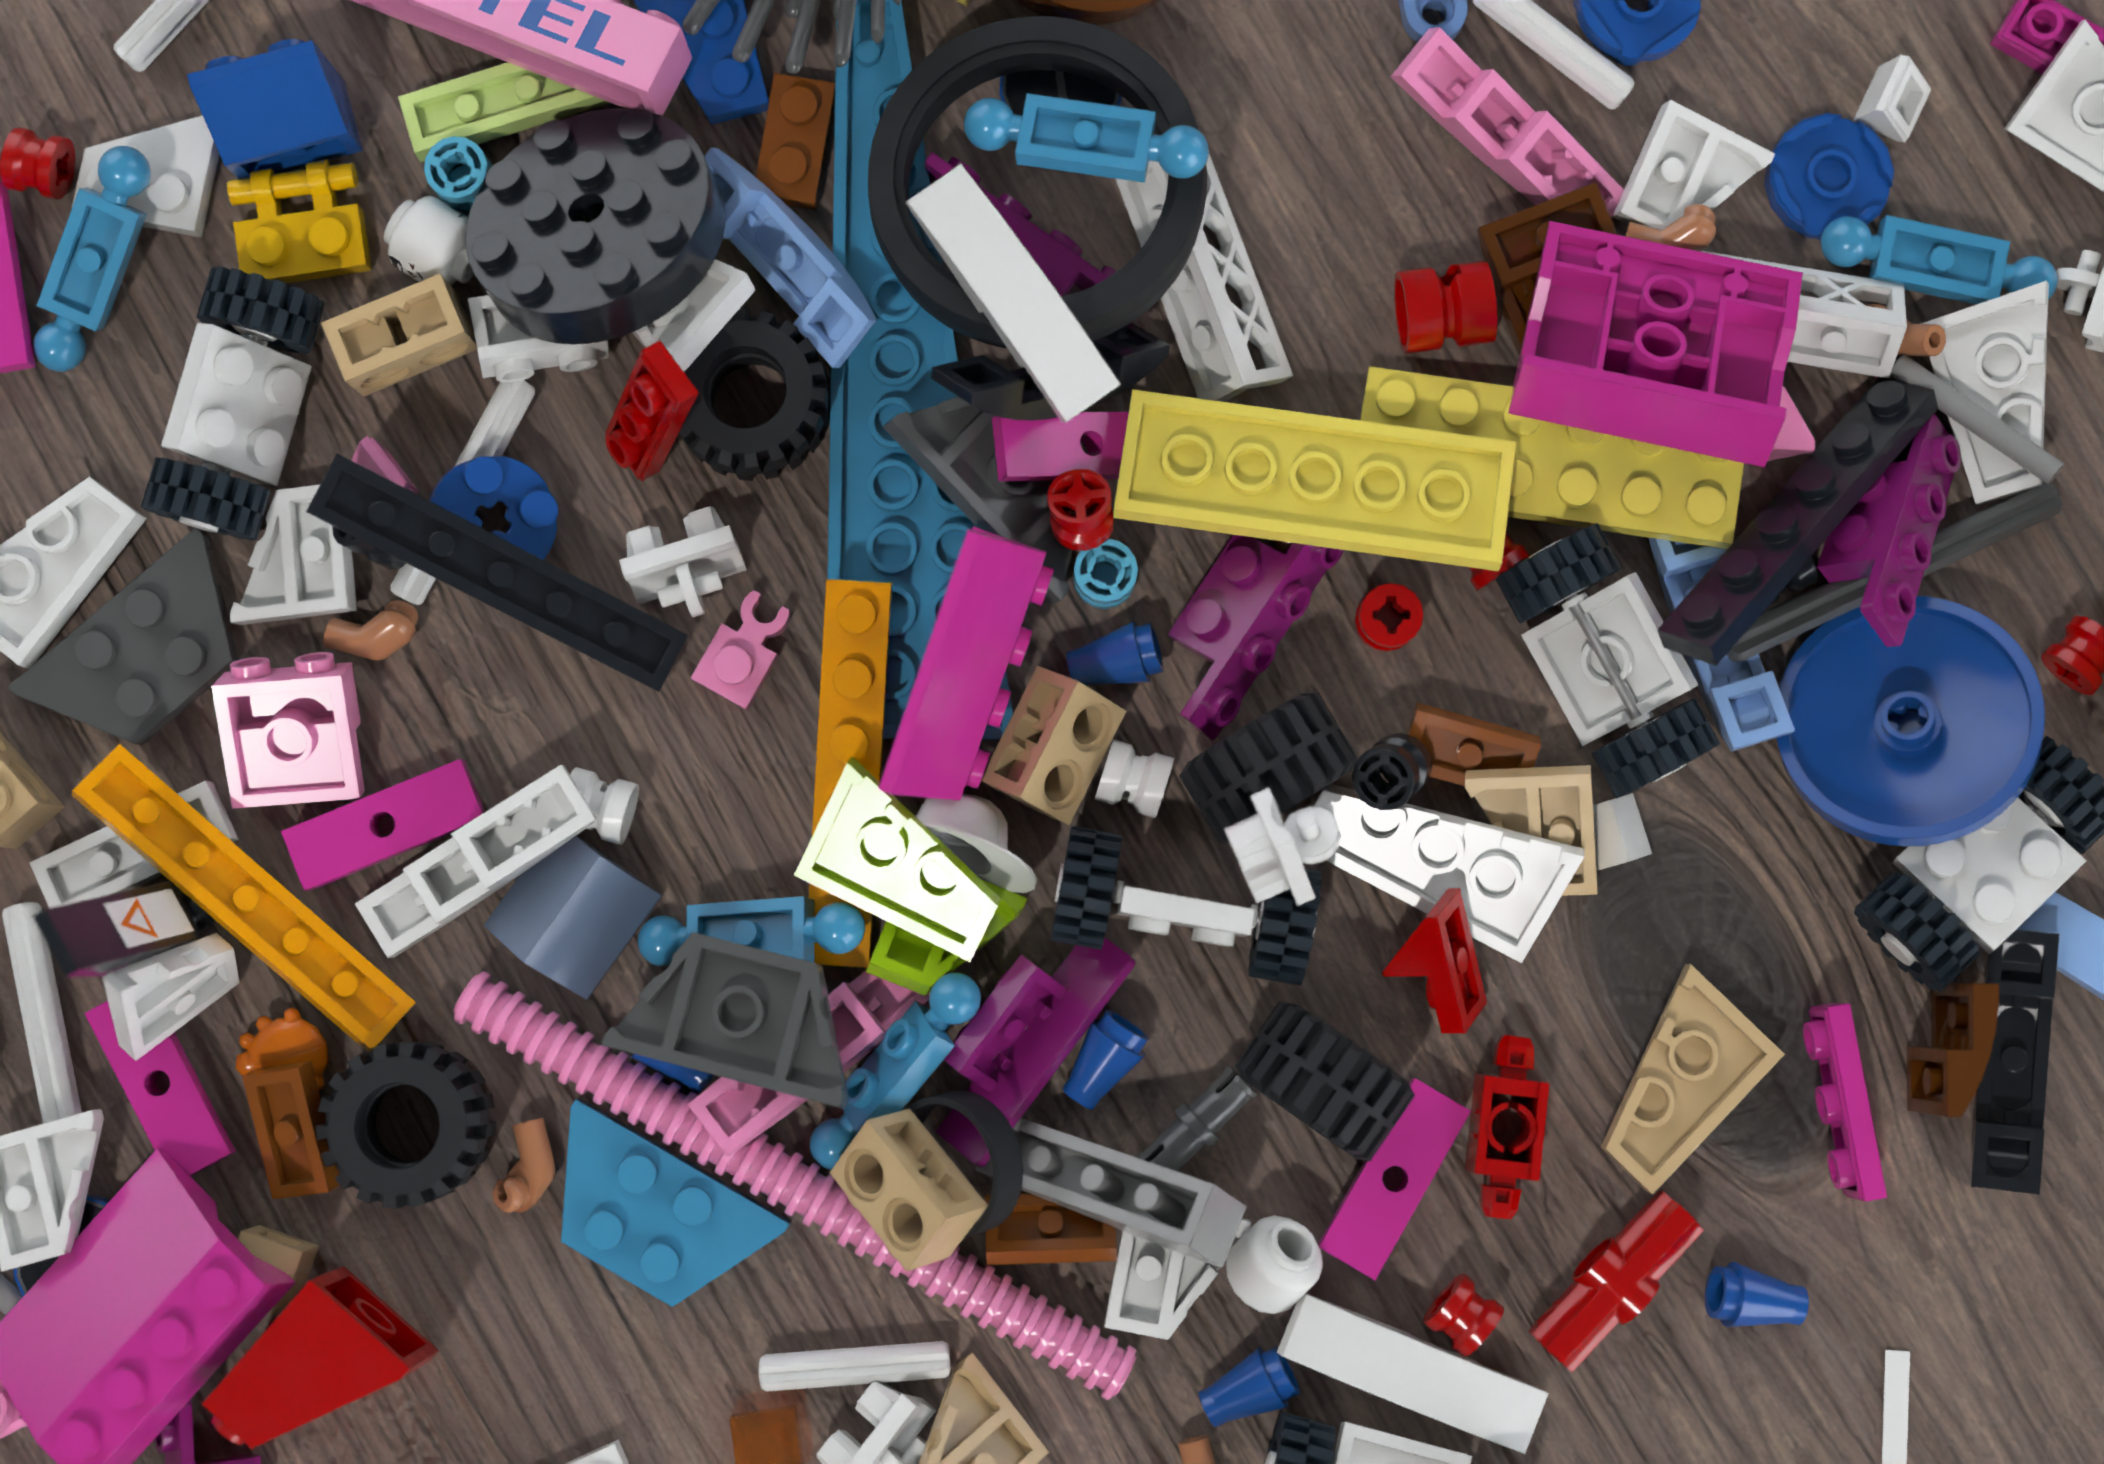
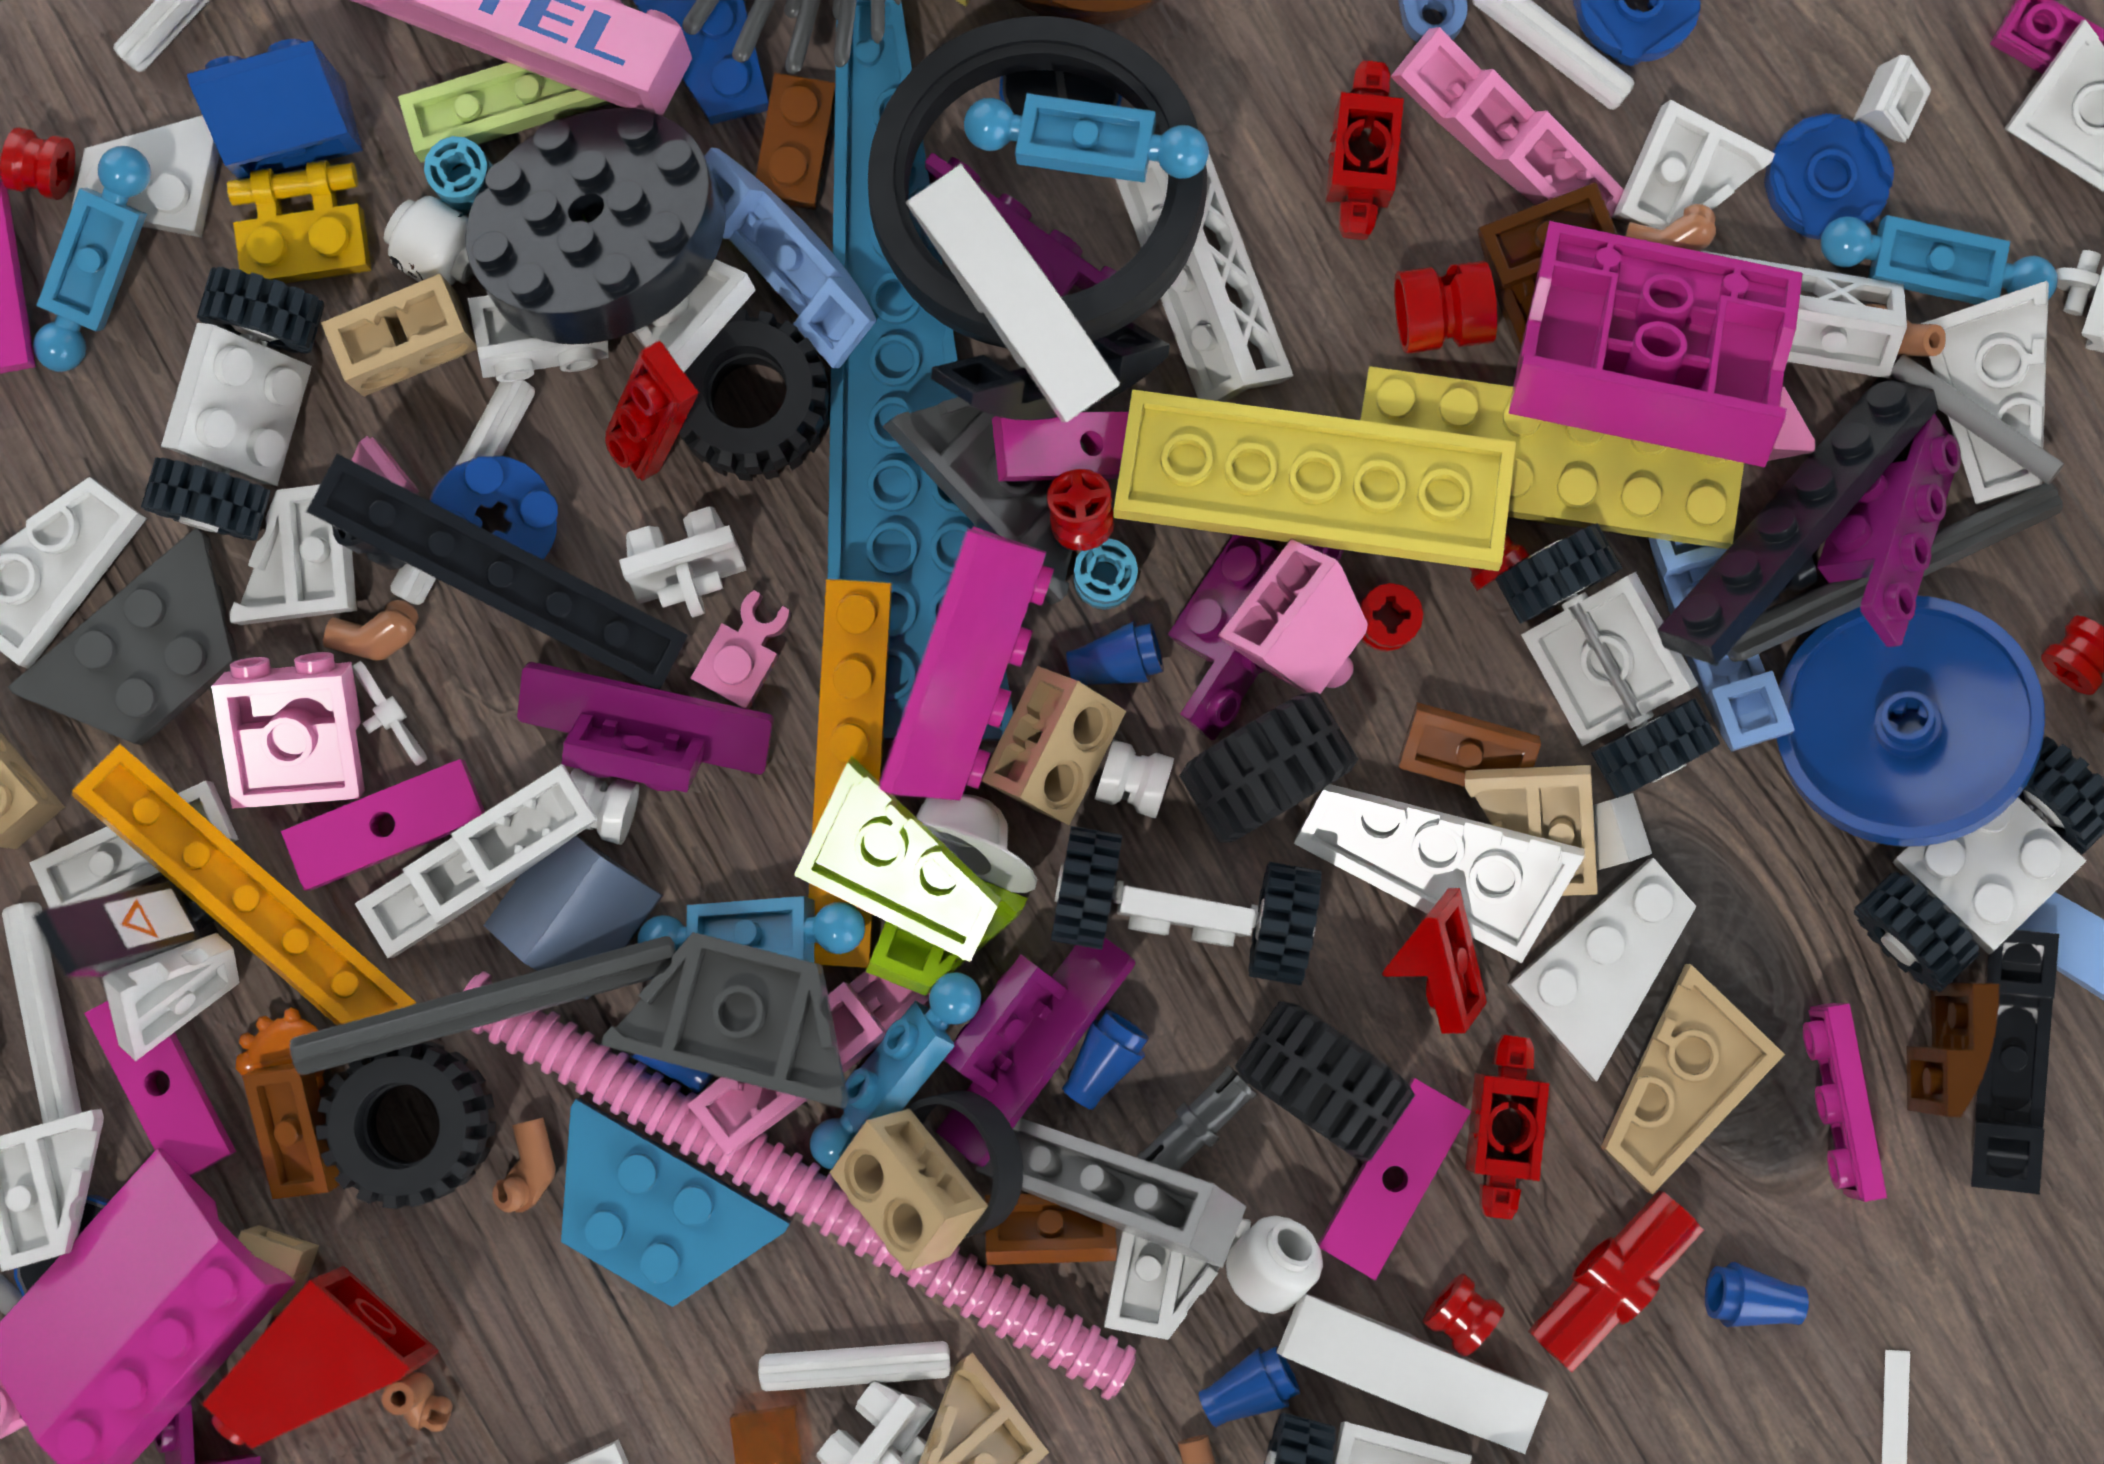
(388, 714): none -> white piece
(416, 1401): none -> nougat arm
(481, 1006): none -> dark grey axle
(641, 729): none -> magenta bracket
(1275, 851): white hips -> none
(1300, 621): none -> bright pink torso
(1373, 109): none -> red piece
(1401, 761): black wheel -> none
(1604, 965): none -> white wing

